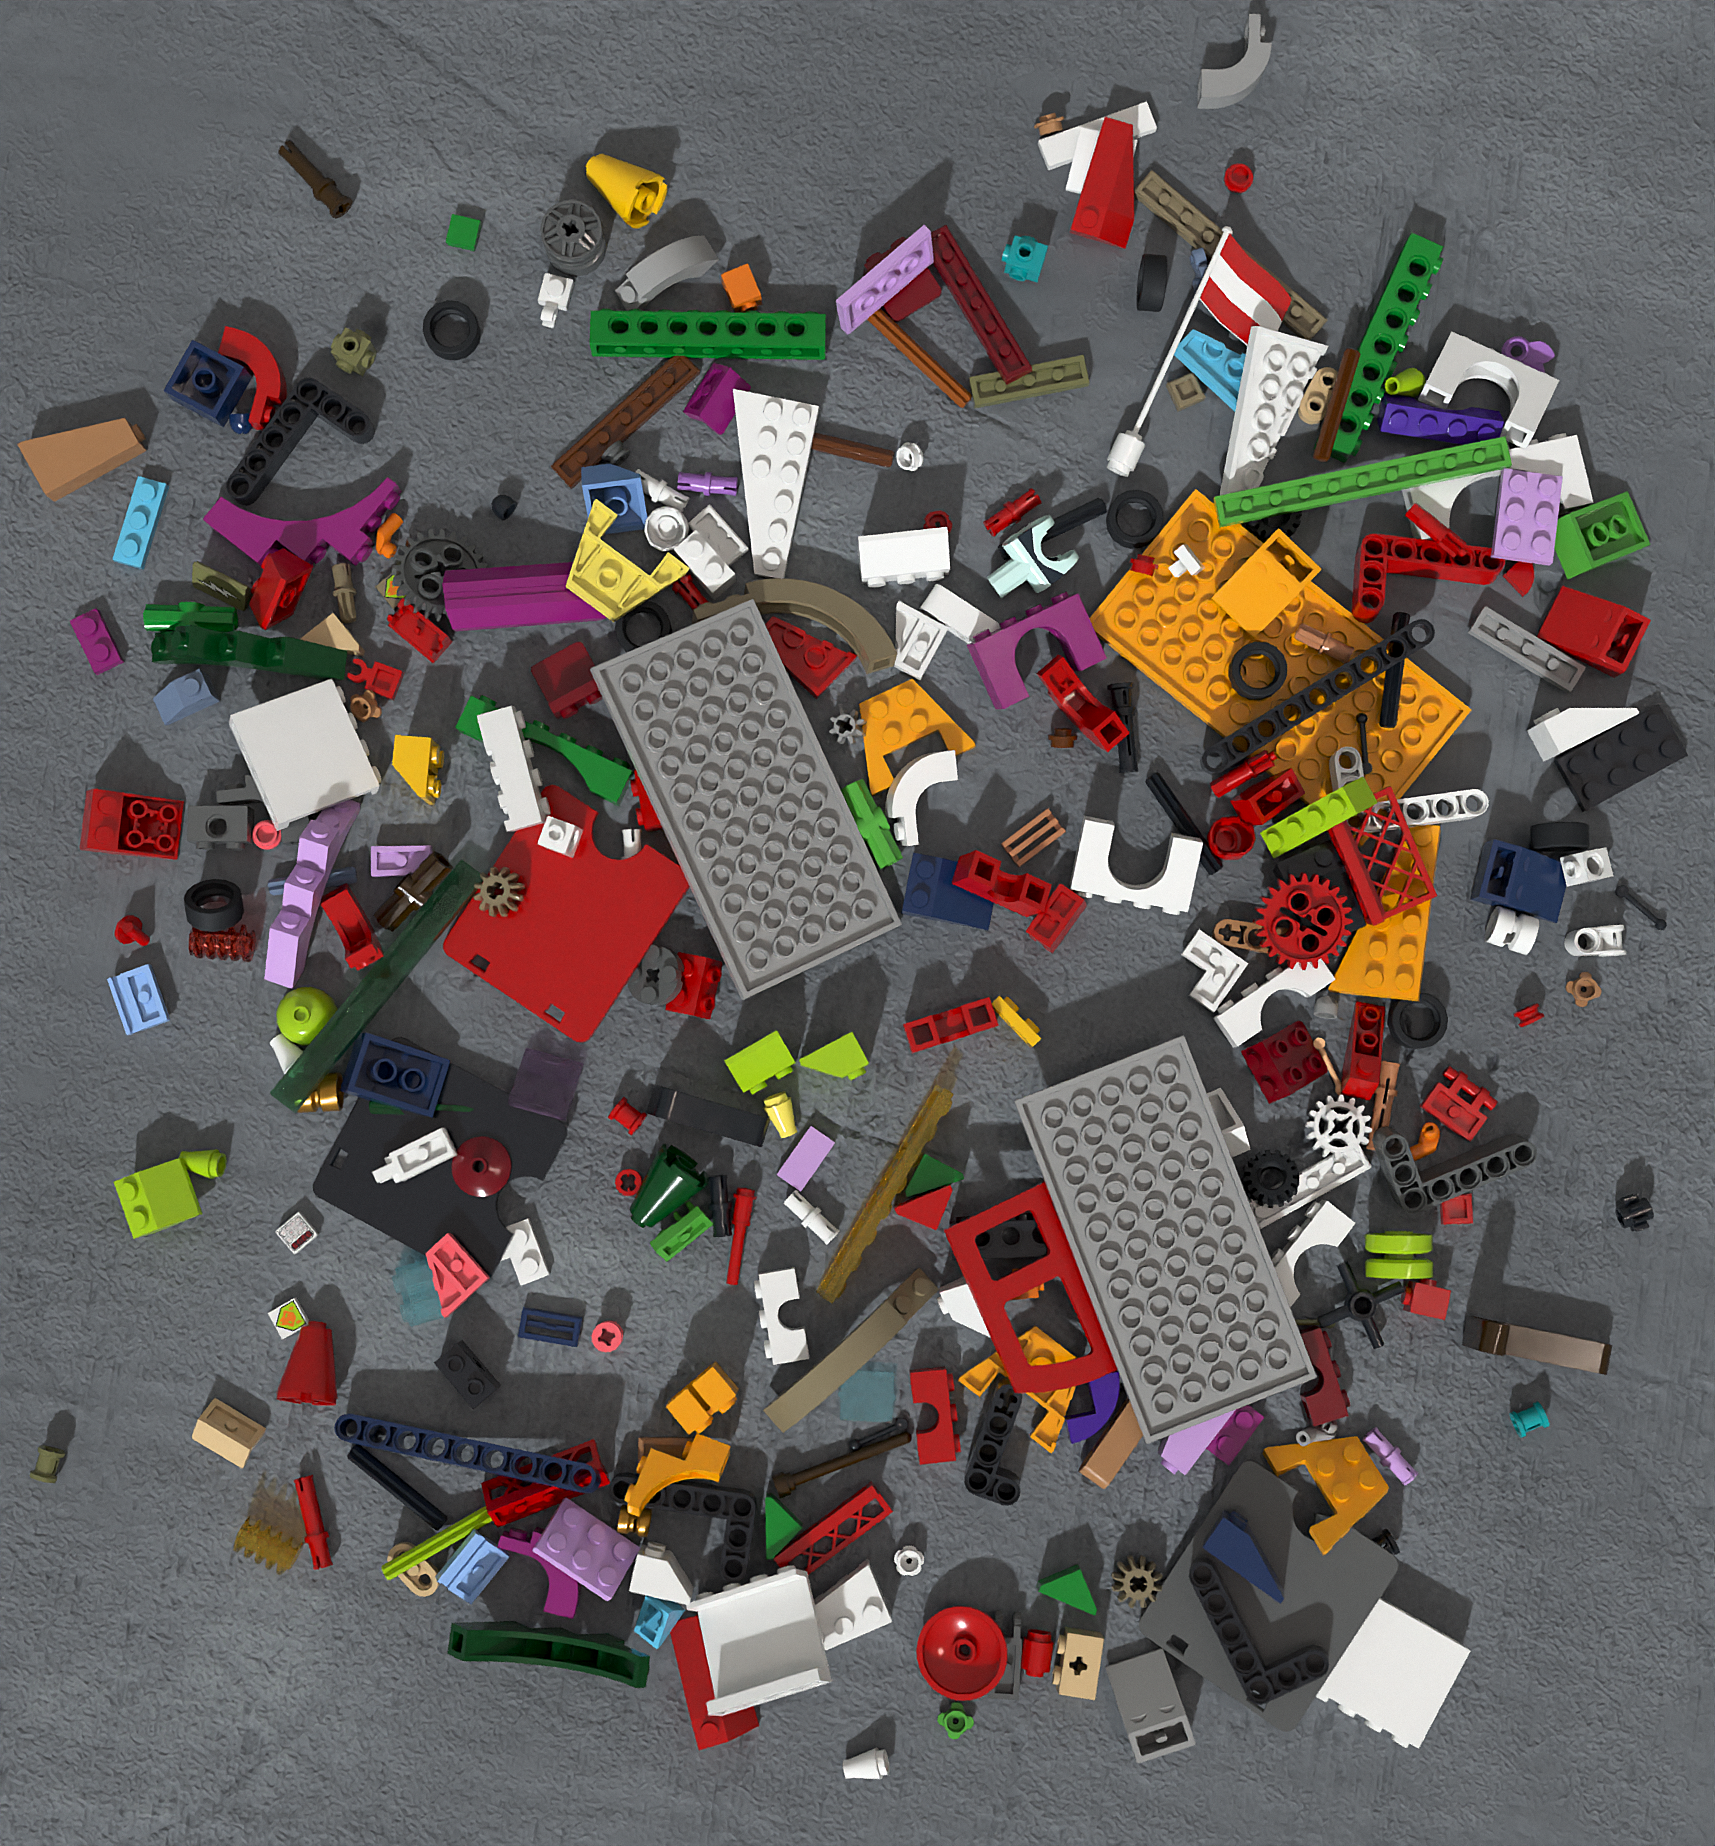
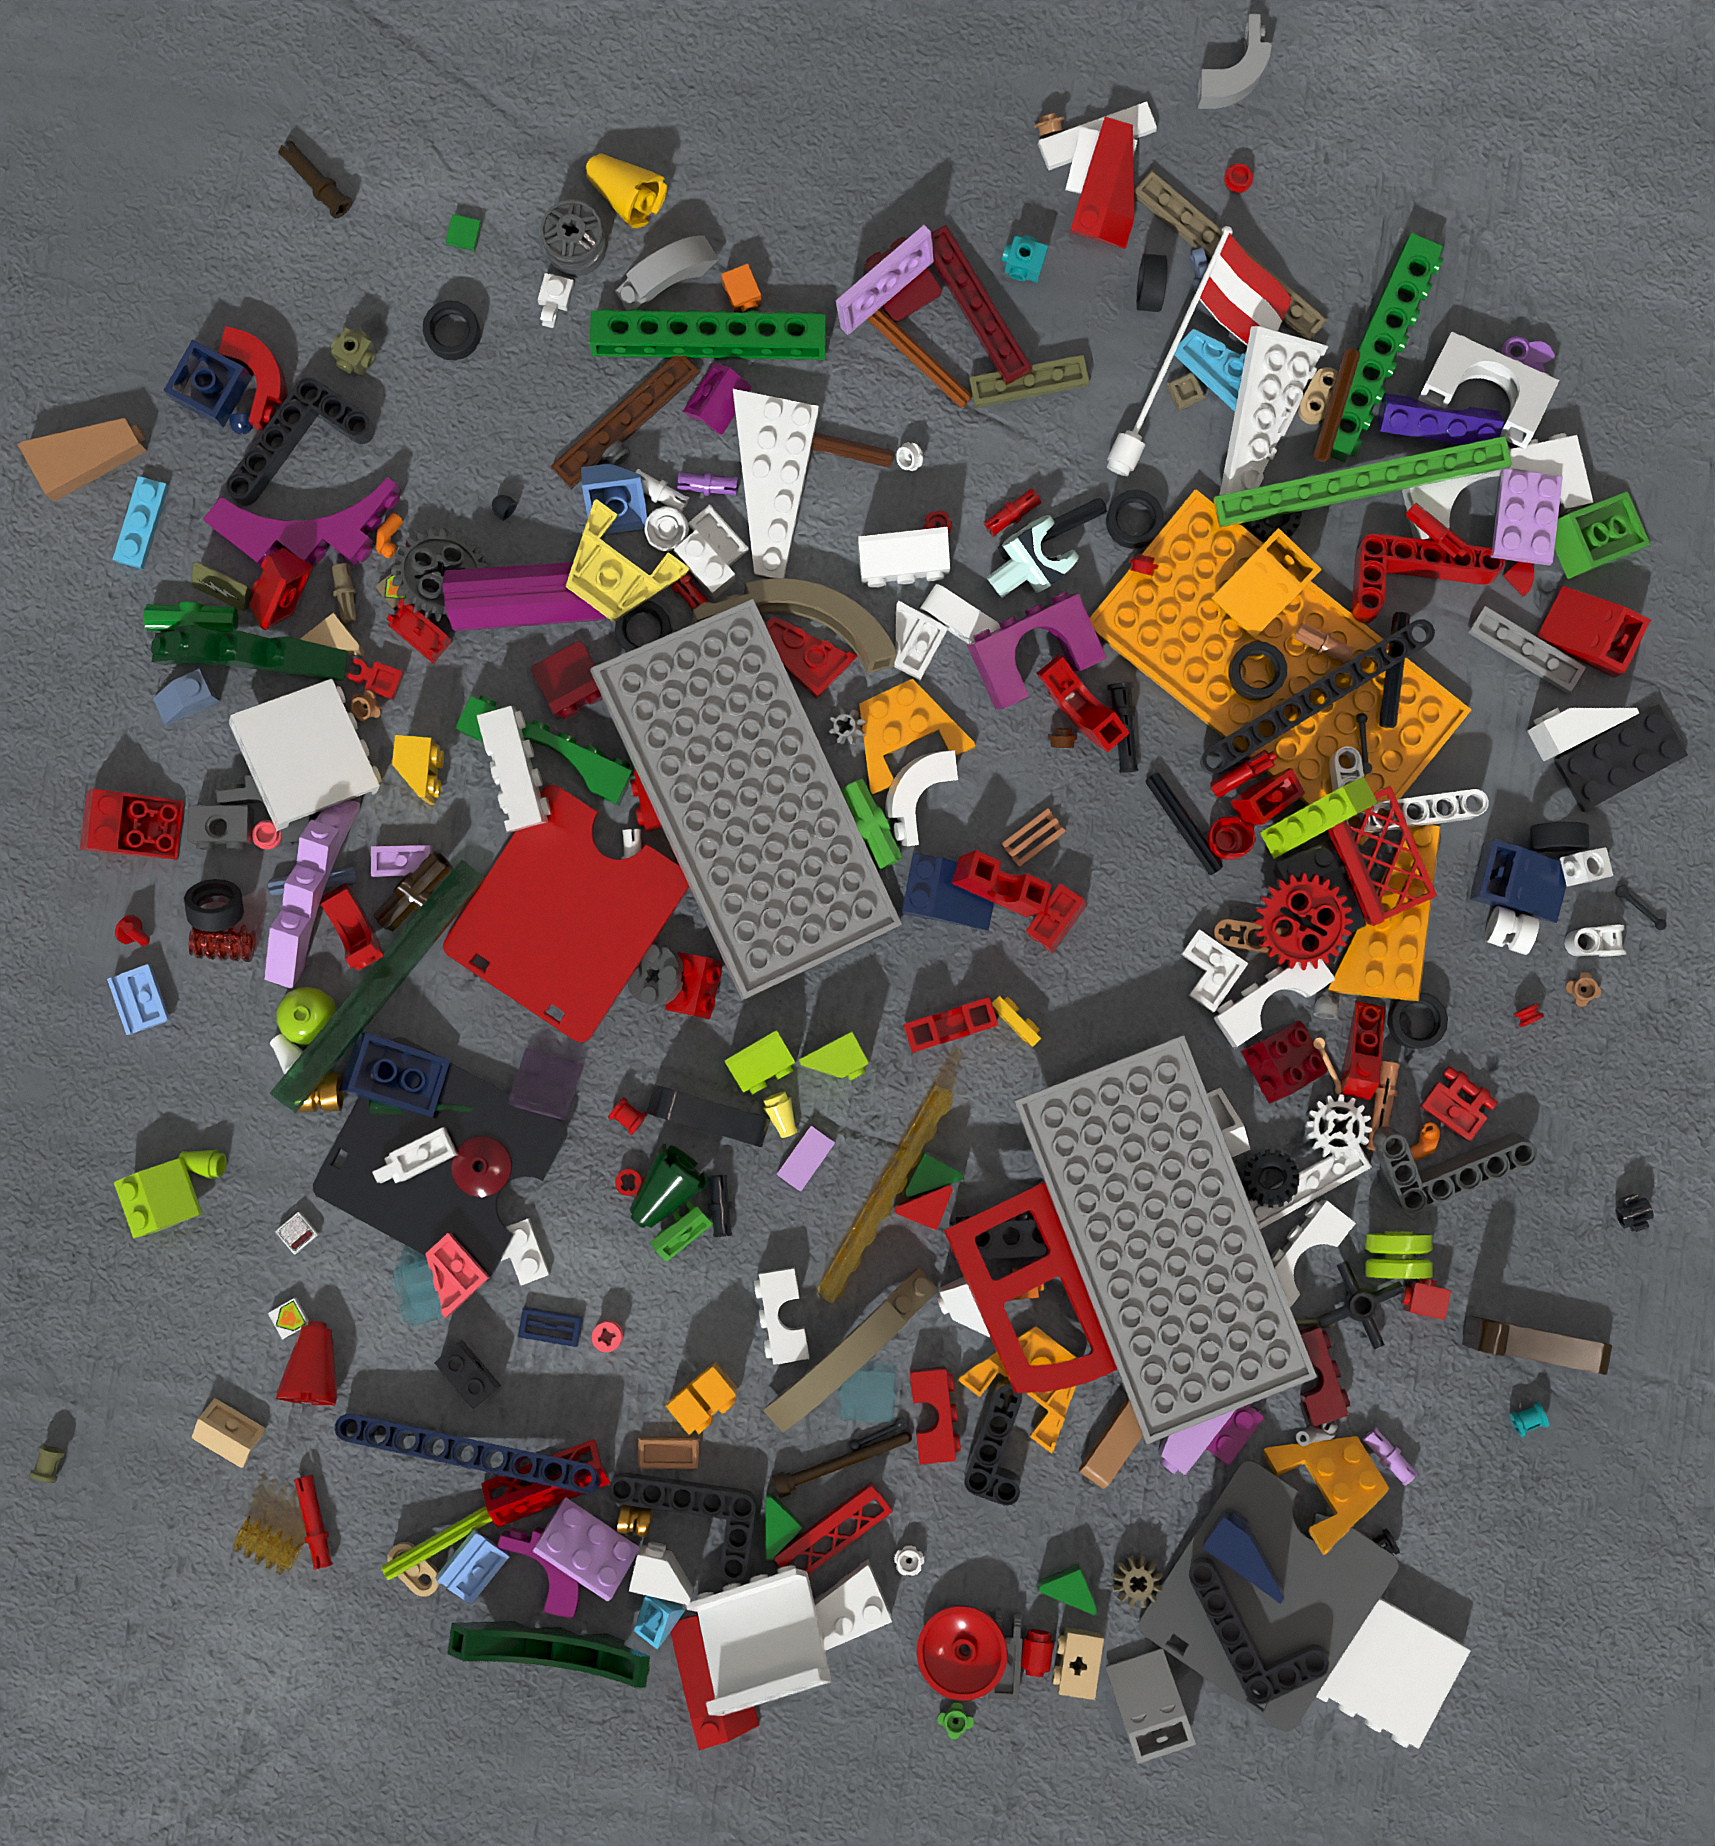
(96, 641): magenta plate -> none
(397, 1487): black axle -> none
(499, 880): dark tan gear -> none
(560, 836): white brick -> none
(704, 1460): light orange arch -> none
(741, 1219): red pin -> none
(811, 1217): white pin -> none
(869, 1765): white cone -> none
(1104, 1397): dark purple brick -> none
(1169, 889): white arch -> none
(1186, 561): white tile -> none
(1406, 383): lime cone -> none
(1457, 1210): red tile -> none

